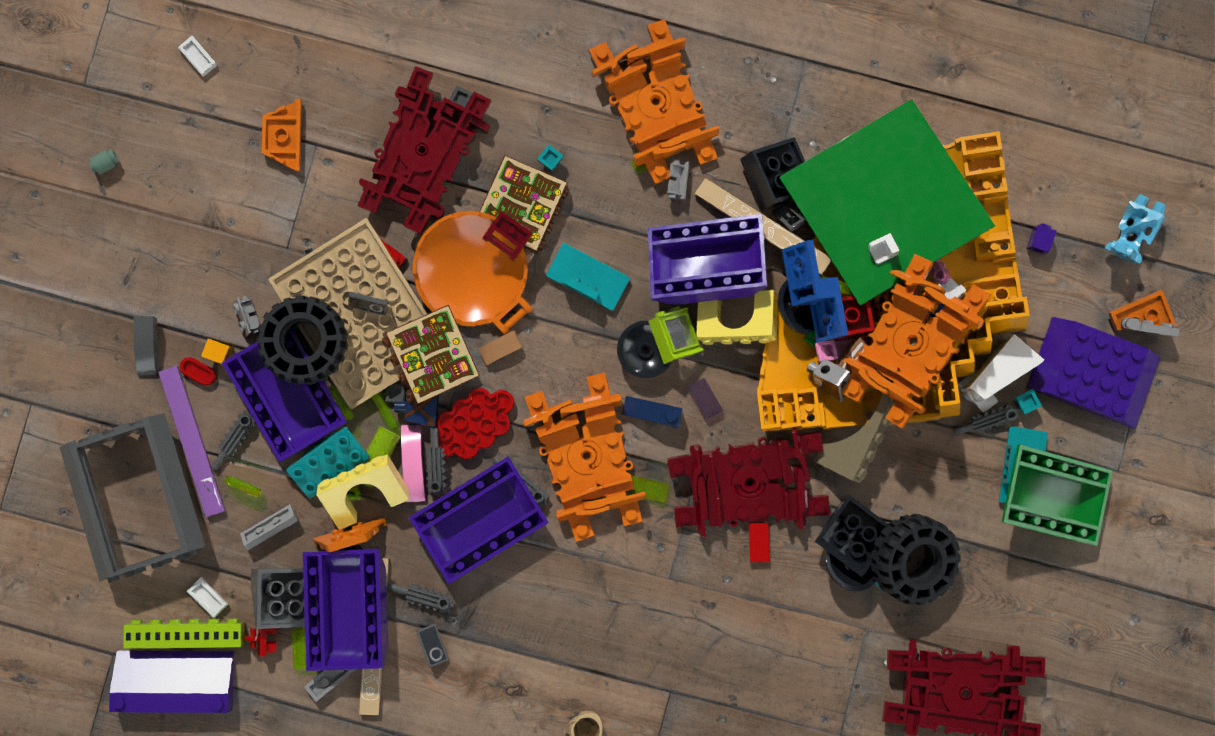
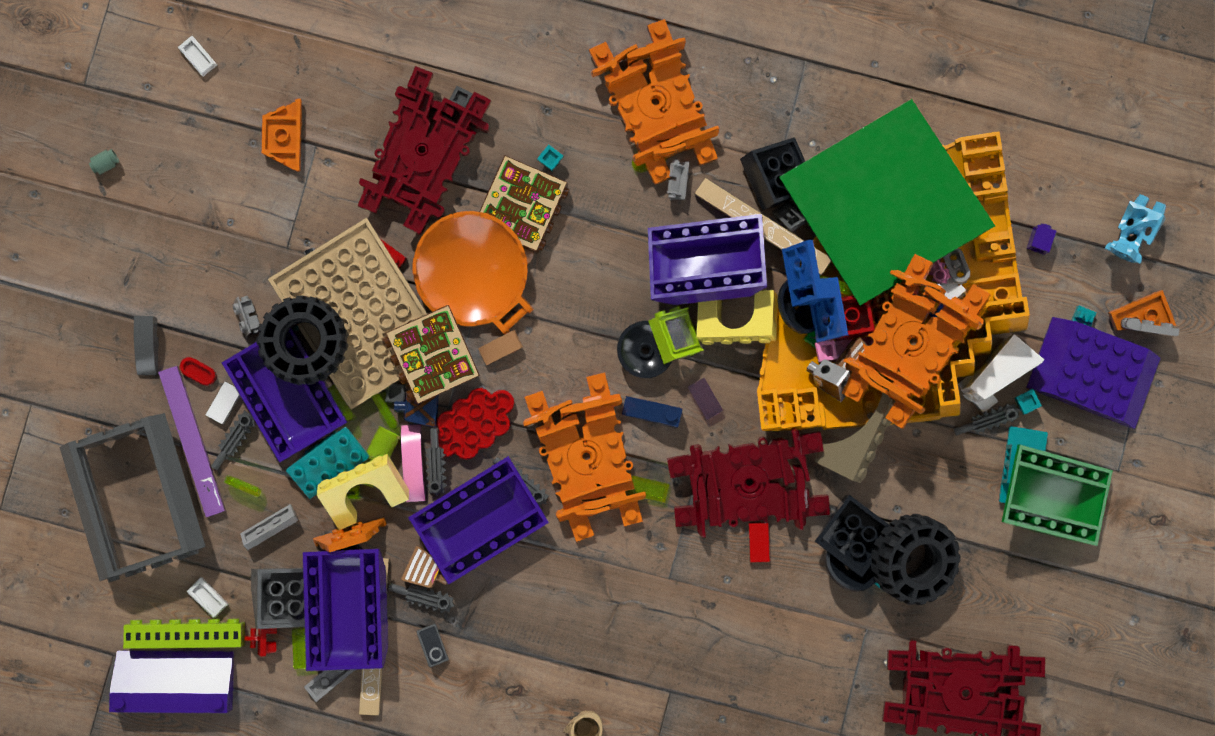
(216, 351): light orange panel -> none
(223, 403): none -> white tile
(367, 303): slope -> none
(422, 569): none -> medium nougat torso
(512, 231): dark red plate -> none
(588, 276): teal bracket -> none
(883, 249): white panel -> none
(957, 266): none -> light grey plate
(1083, 315): none -> teal tile

